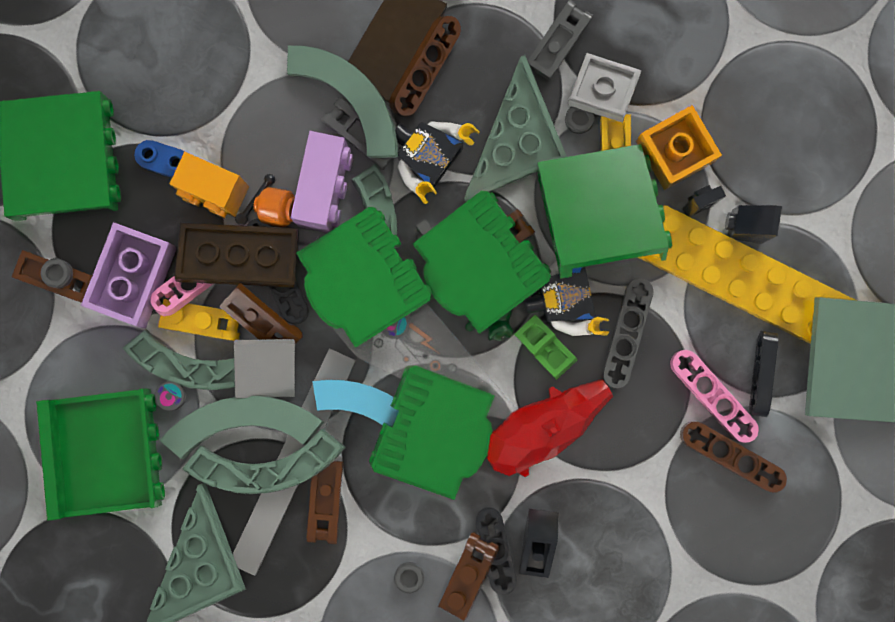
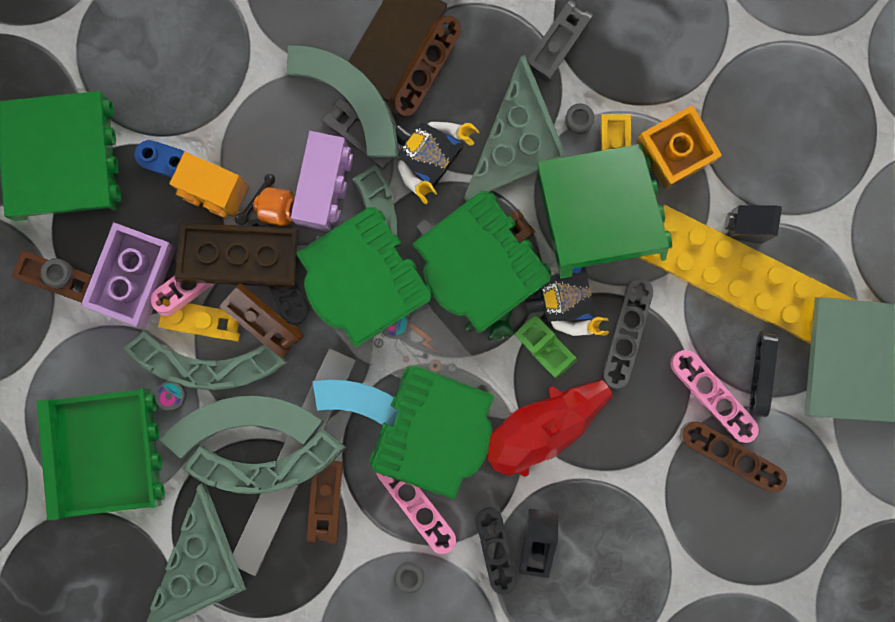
(264, 368): light grey tile -> none
(411, 508): none -> bright pink beam
(468, 577): reddish brown plate -> none
(604, 87): light grey tile -> none
(703, 200): black plate -> none

